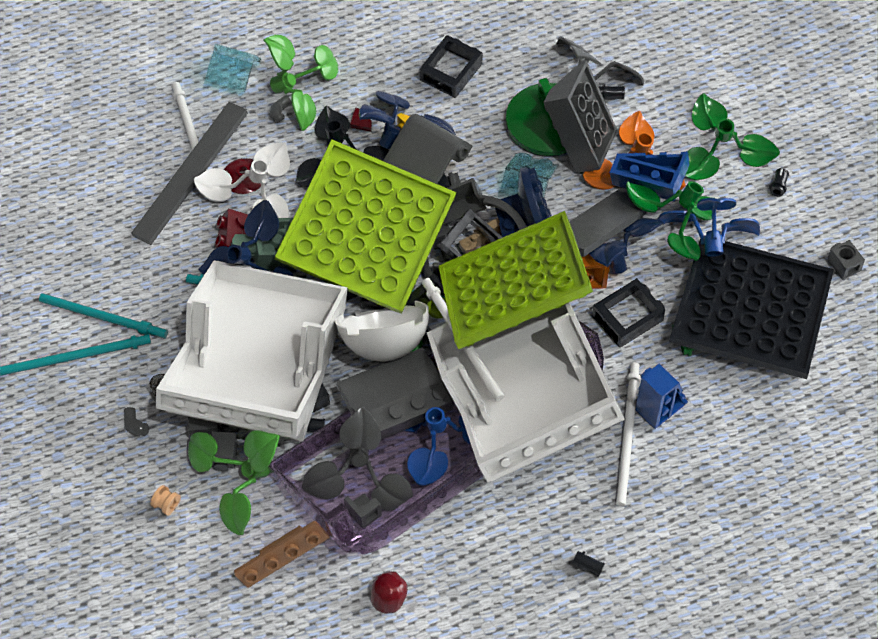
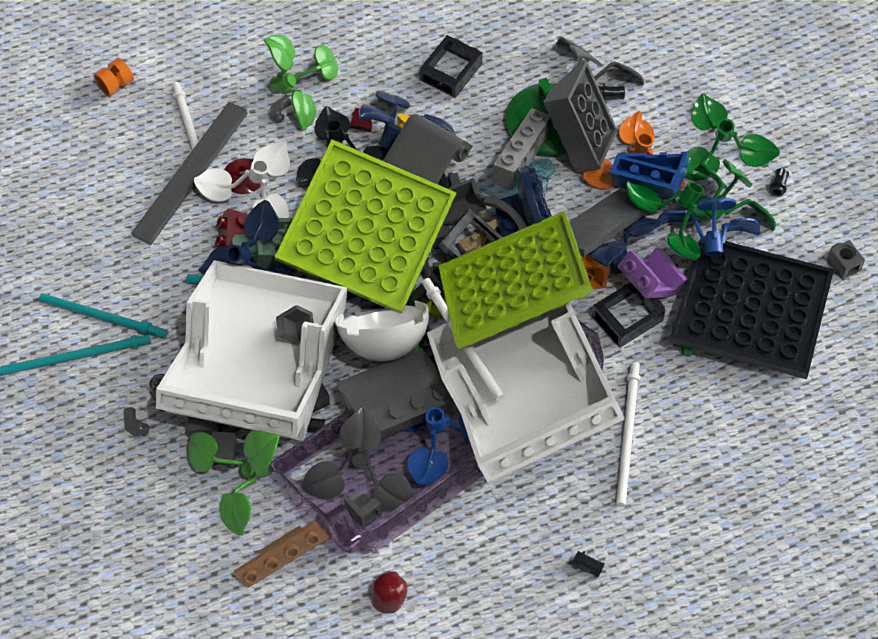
(113, 77): none -> orange wheel
(165, 500): light nougat wheel -> none
(230, 69): clear light blue bracket -> none
(291, 321): none -> dark grey panel
(521, 148): none -> light grey brick
(653, 276): none -> medium lavender panel
(659, 396): blue wedge -> none
(703, 168): none -> green plant

